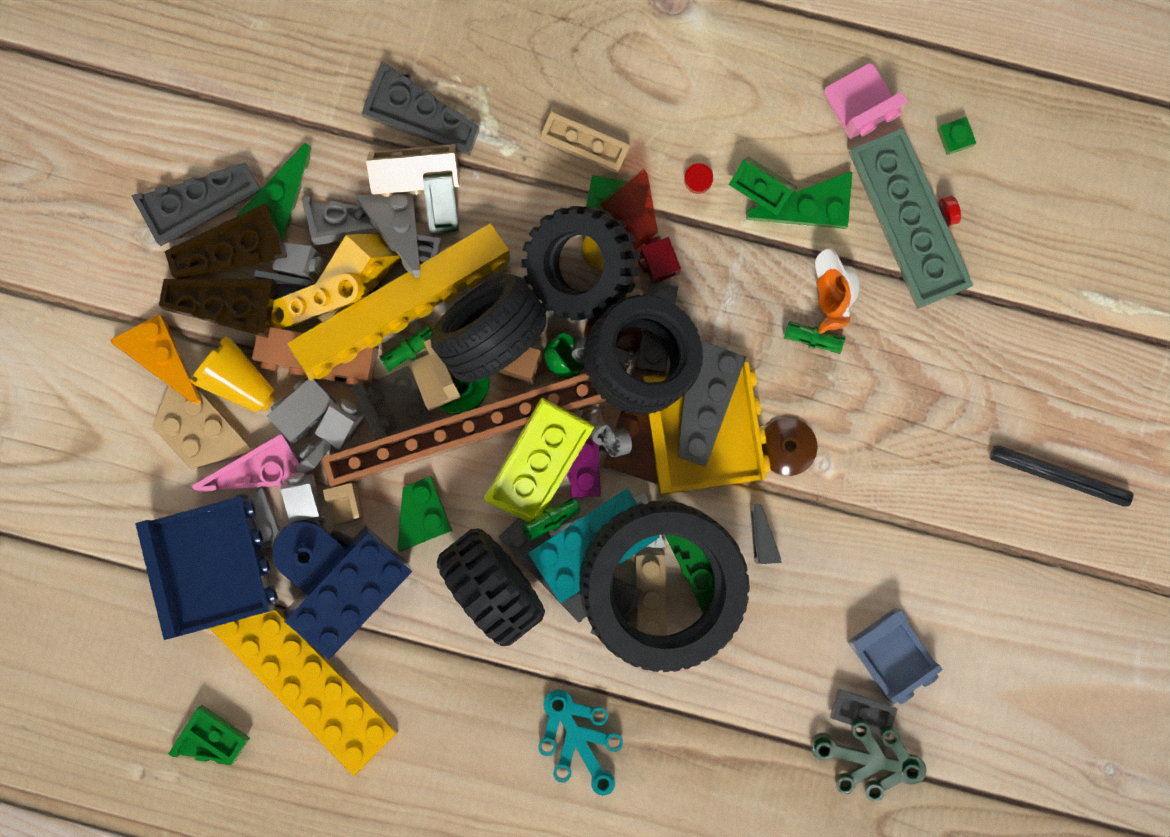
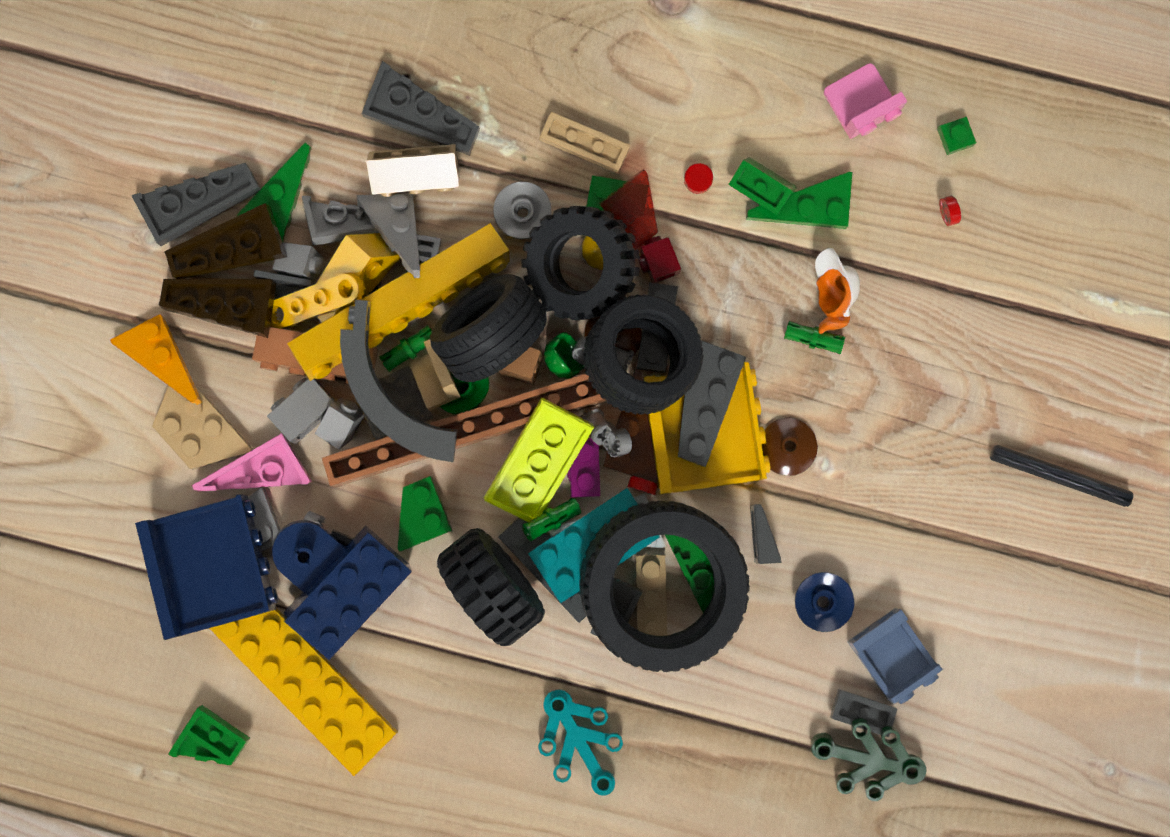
(234, 378): yellow cone -> none
(301, 497): brick -> none
(312, 455): light grey plate -> none
(344, 503): tan panel -> none
(375, 402): none -> dark grey arch
(440, 203): tile -> none
(519, 196): none -> light grey dish
(642, 485): none -> red tile
(839, 605): none -> dark blue dish
(910, 218): sand green plate -> none

